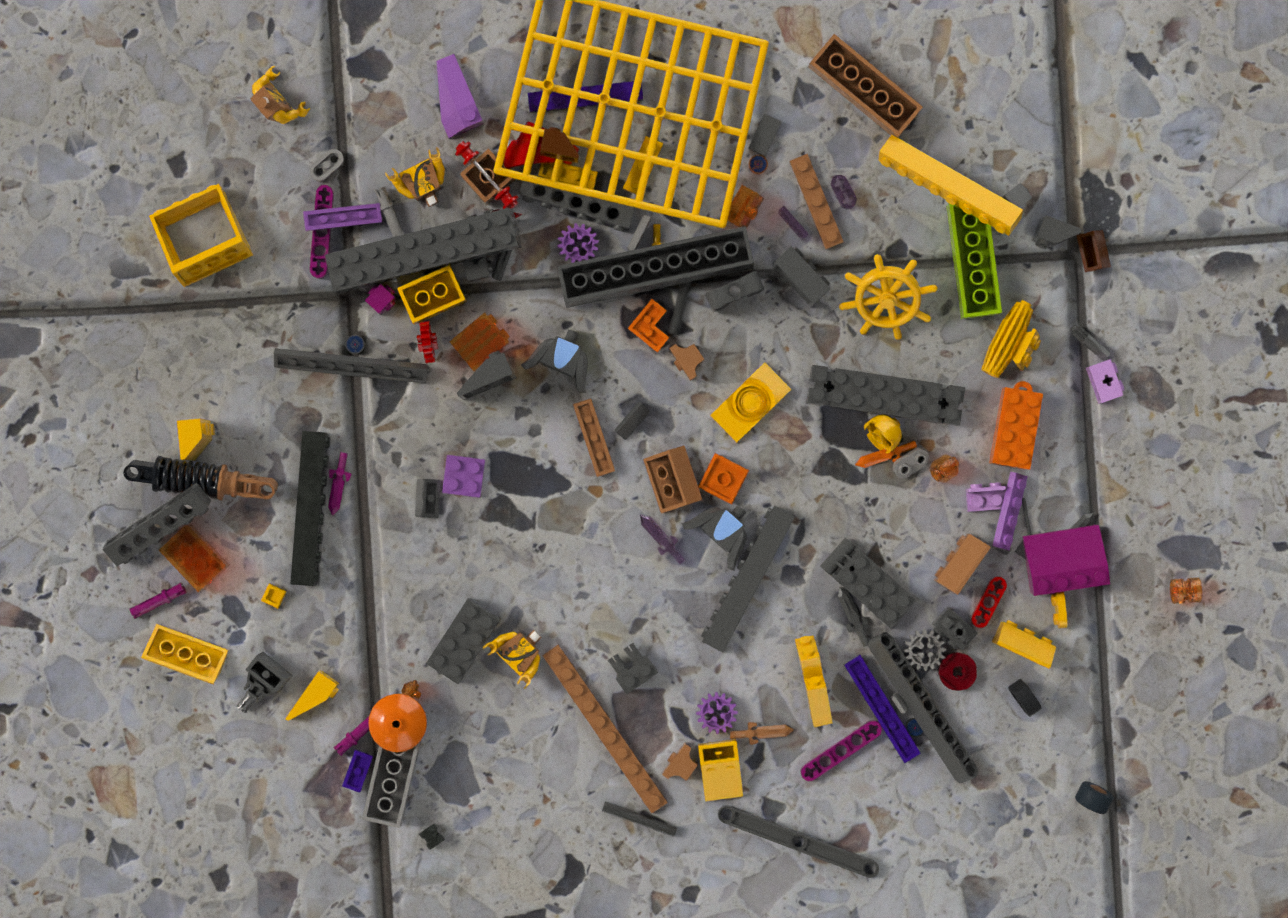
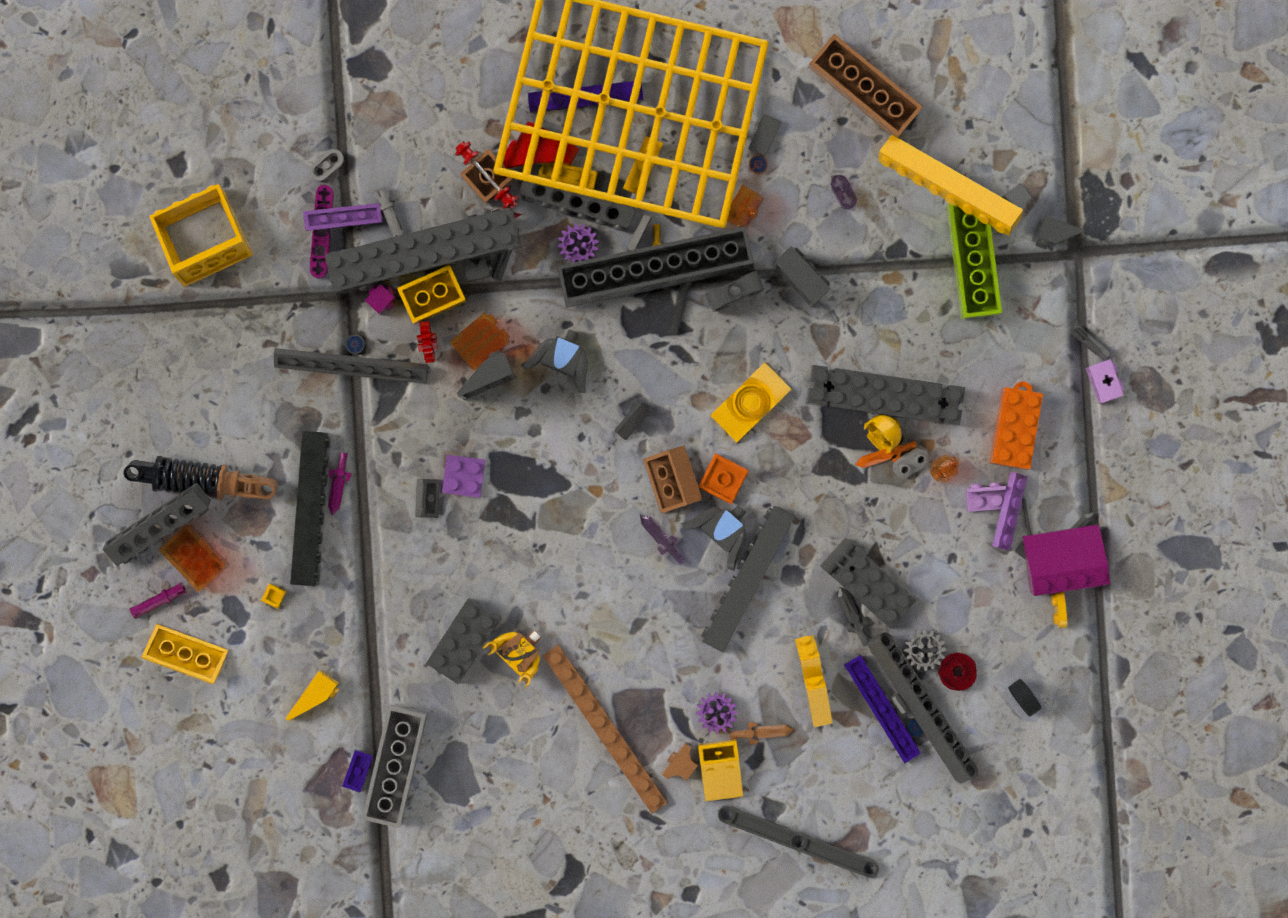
(194, 437): yellow slope -> none
(264, 677): dark grey brick -> none
(272, 103): torso -> none
(352, 737): magenta pin -> none
(411, 689): clear orange plant -> none
(411, 719): orange dish -> none
(421, 179): torso -> none
(431, 836): pearl dark grey wheel -> none
(456, 102): medium lavender wedge -> none
(558, 146): reddish brown slope -> none
(594, 437): medium nougat plate -> none
(637, 674): dark grey brick -> none
(640, 819): dark grey axle -> none
(645, 327): orange plate -> none
(687, 359): medium nougat brick -> none
(793, 223): clear purple tile -> none
(816, 201): medium nougat plate -> none
(850, 749): magenta beam -> none
(888, 296): yellow piece -> none
(954, 628): dark grey brick -> none
(961, 563): medium nougat slope -> none
(987, 617): red beam -> none
(1012, 341): yellow plate -> none
(1025, 643): yellow slope -> none
(1093, 251): reddish brown brick -> none
(1094, 797): black wheel -> none
(1185, 590): clear orange wheel -> none

